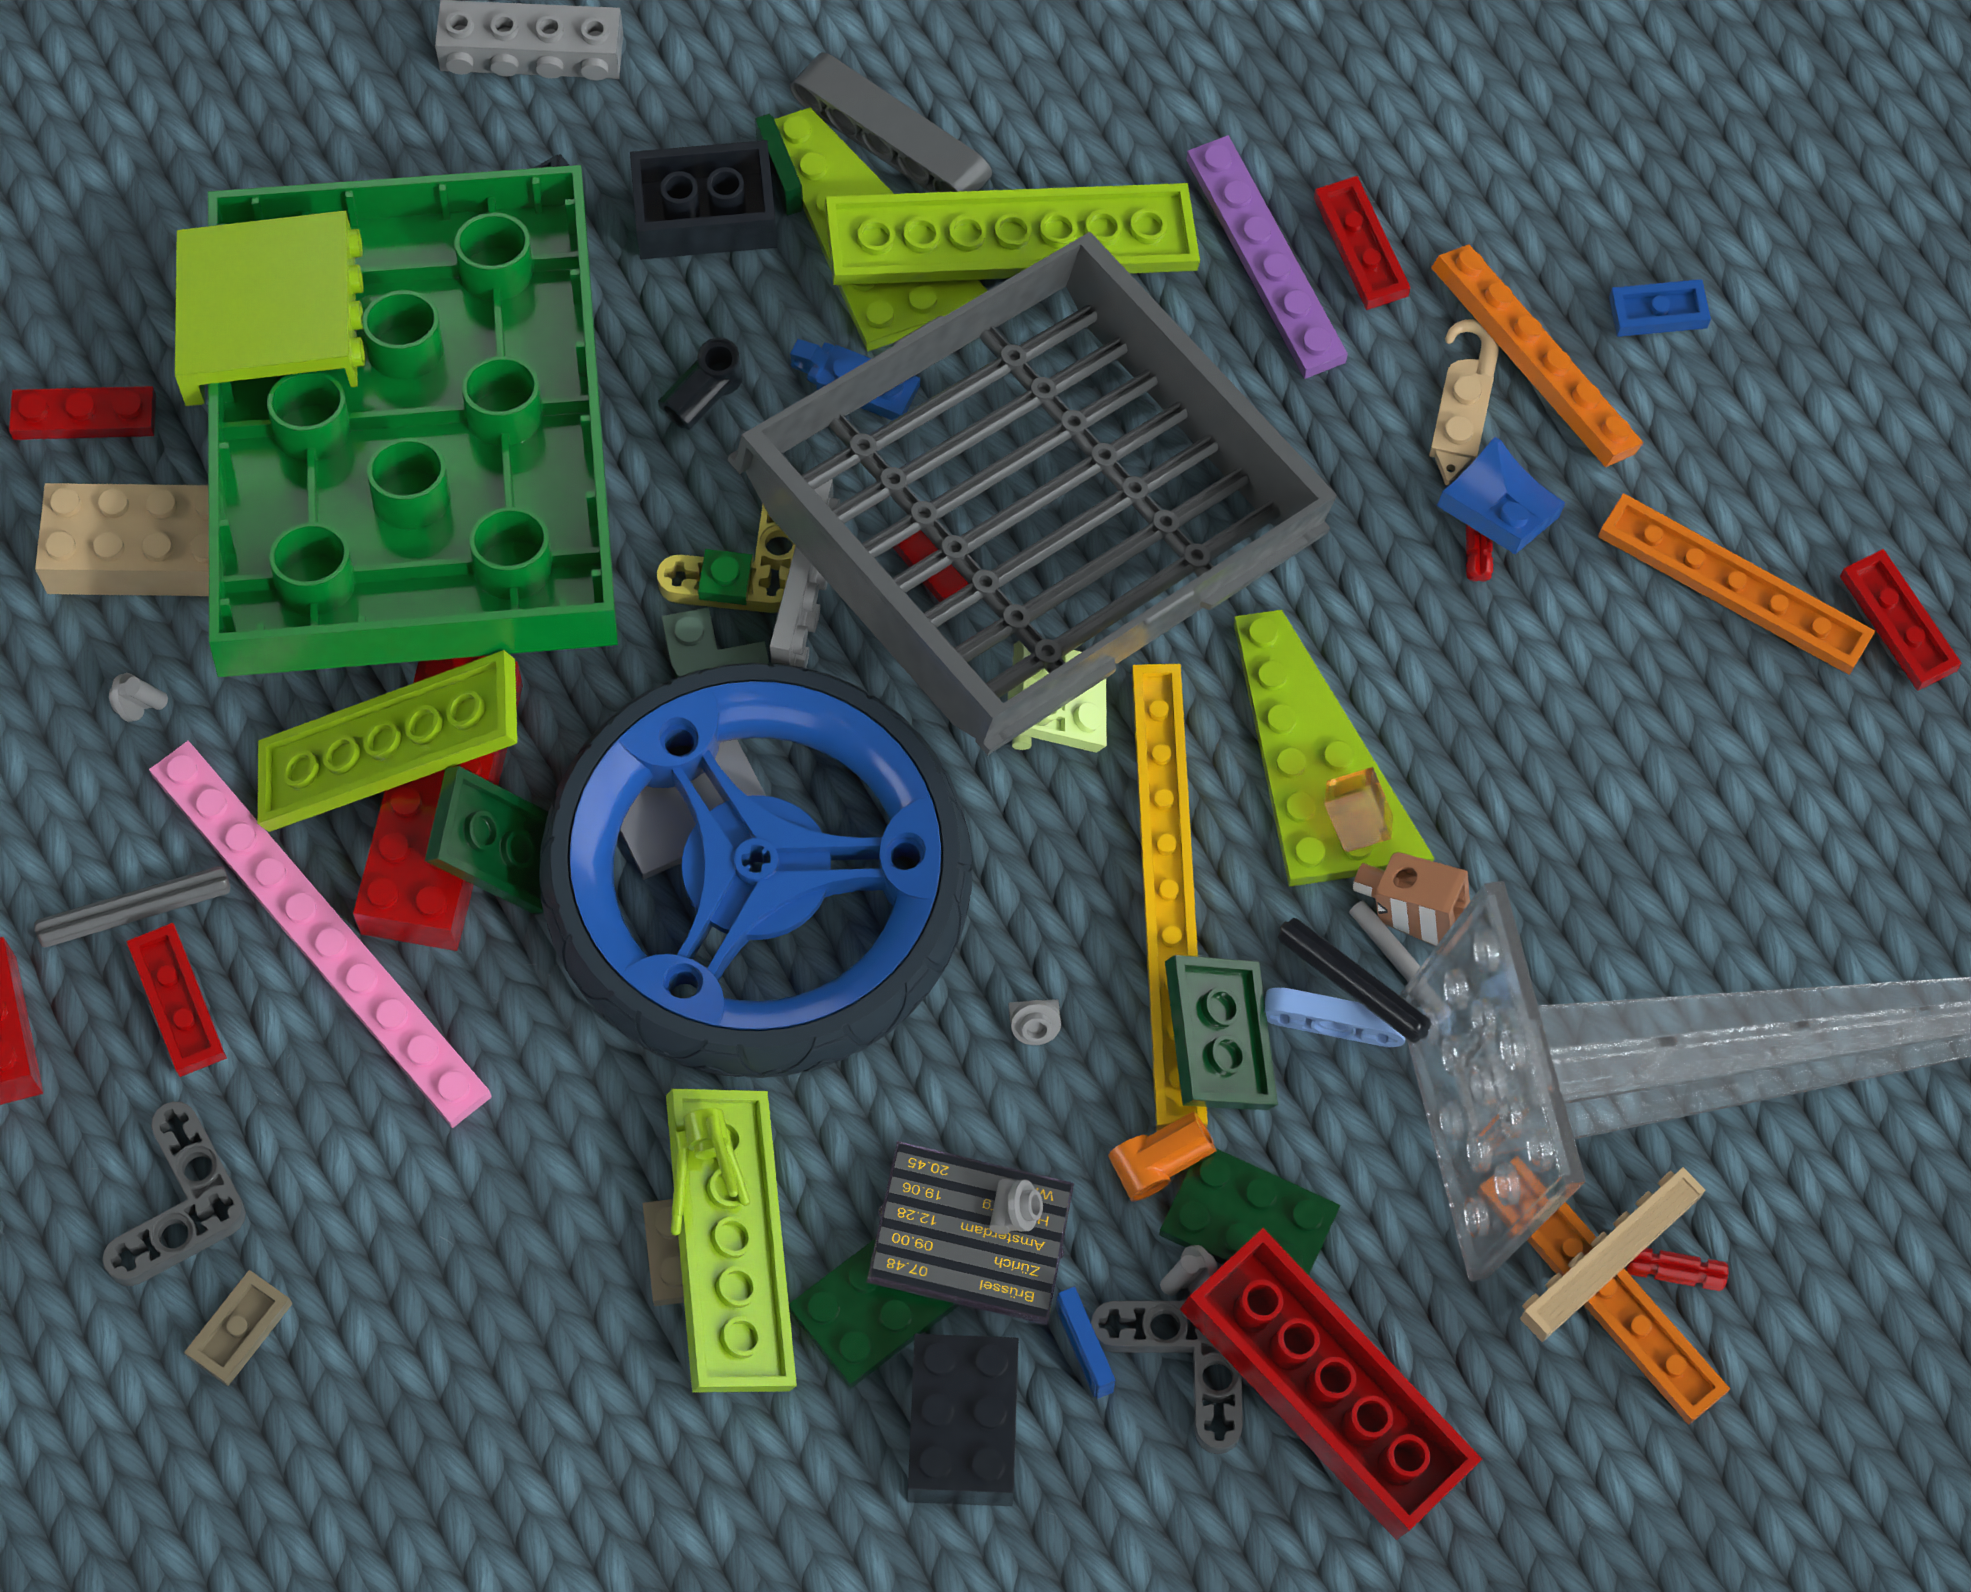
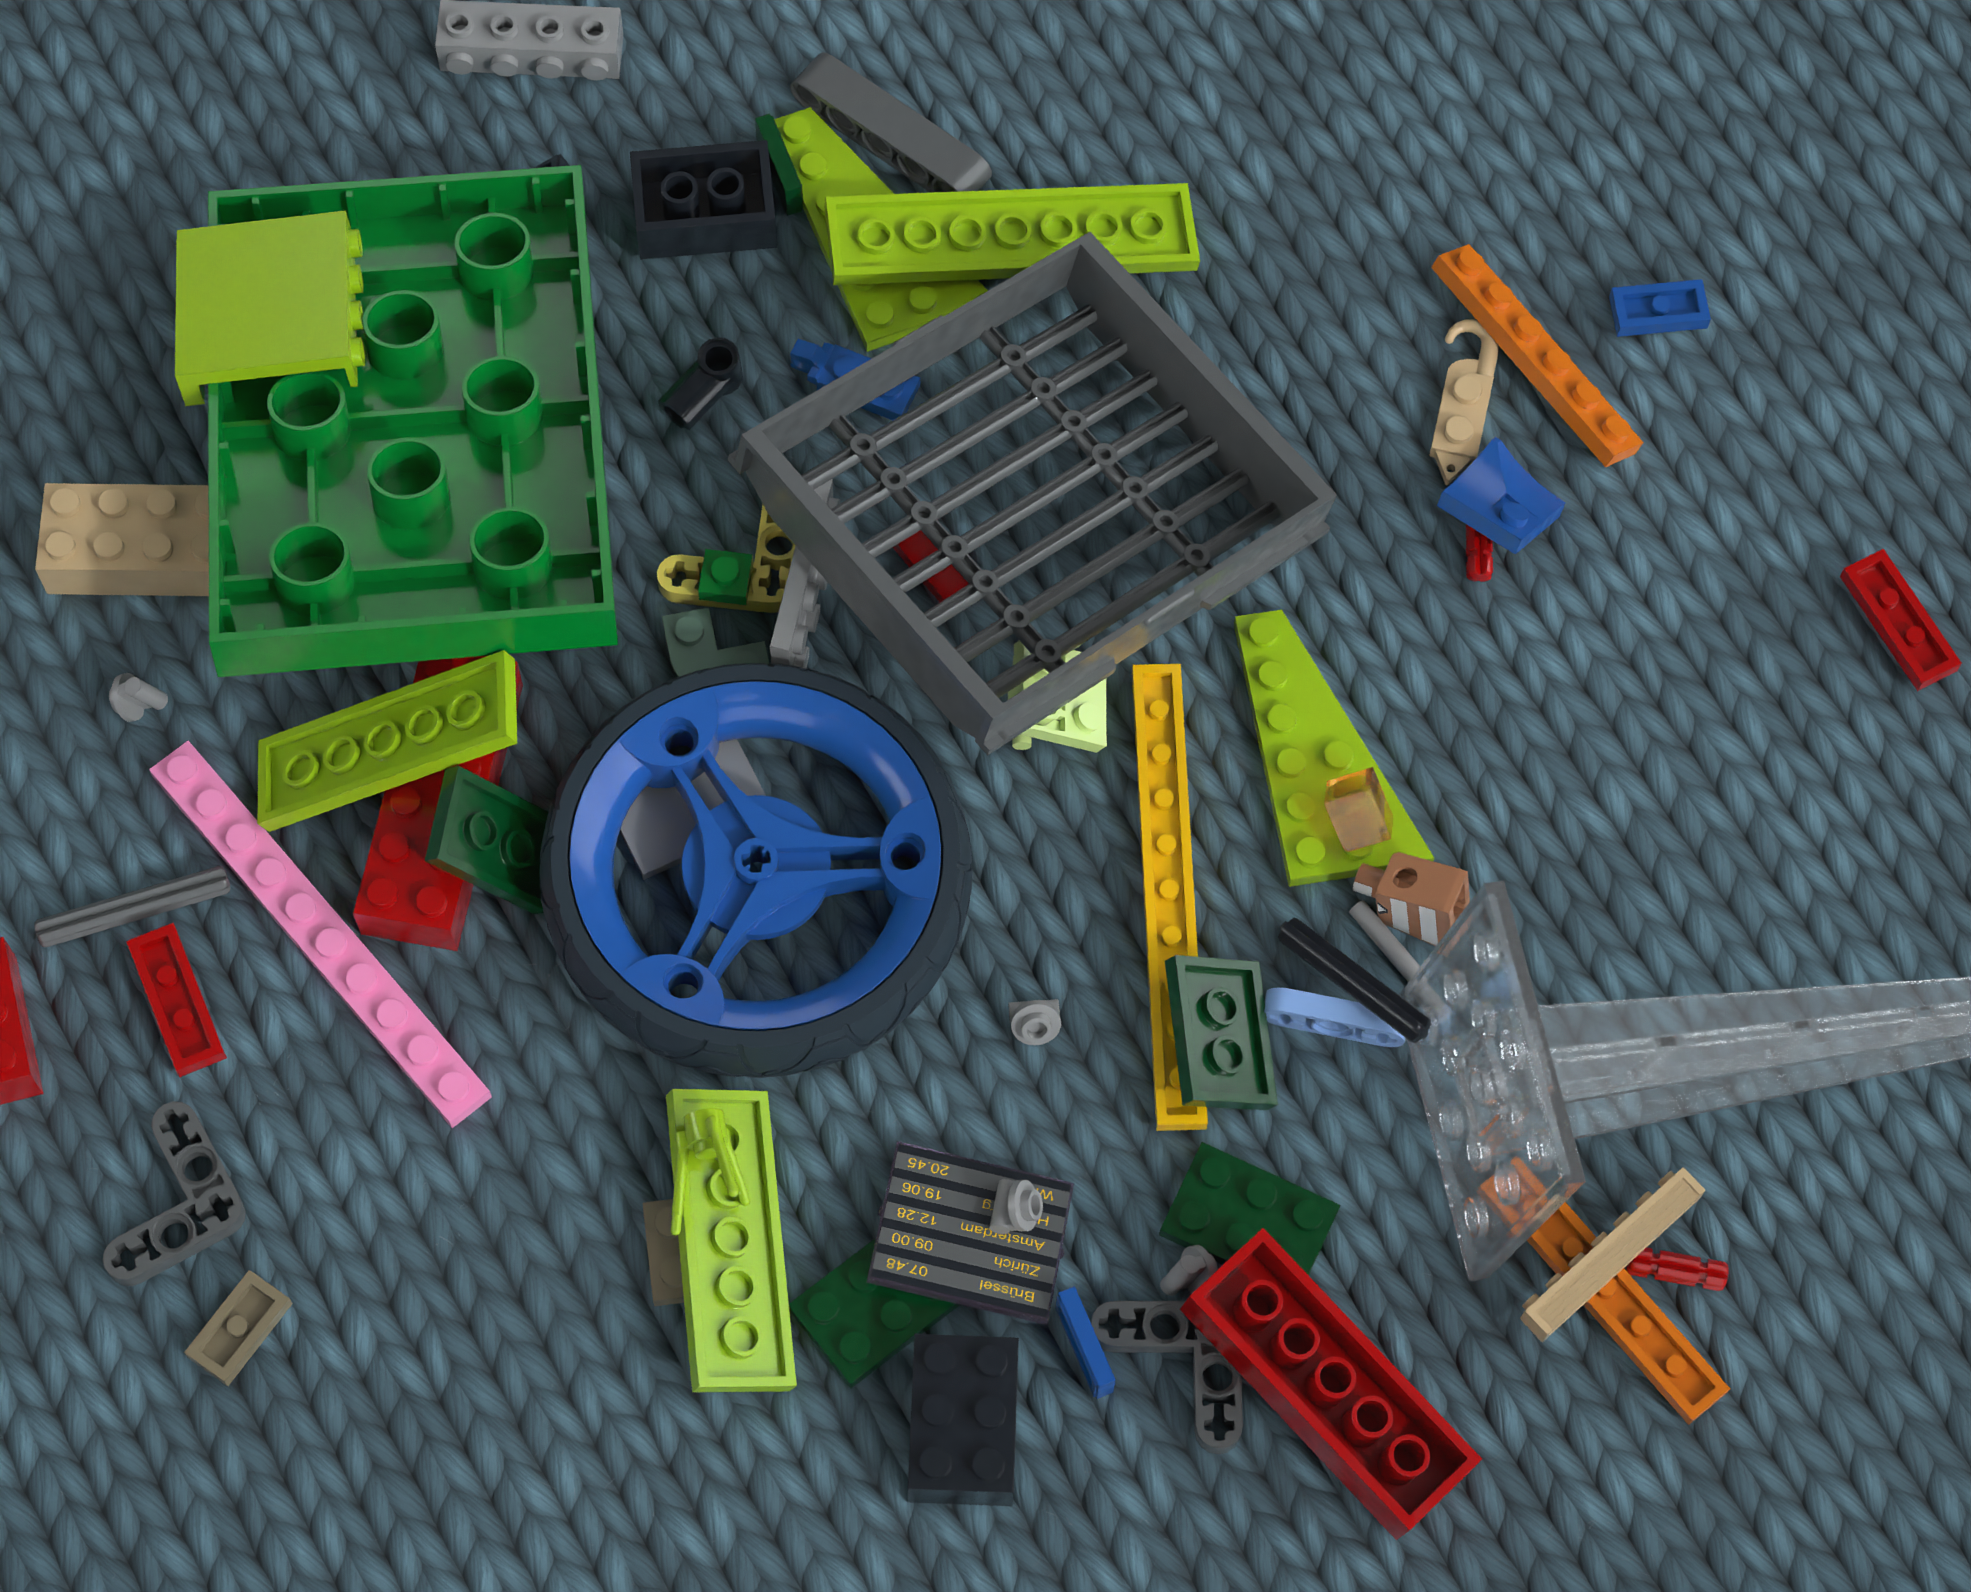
(82, 412): red plate -> none
(1149, 1161): orange piece -> none
(1266, 257): medium lavender plate -> none
(1361, 242): red plate -> none
(1736, 584): orange plate -> none

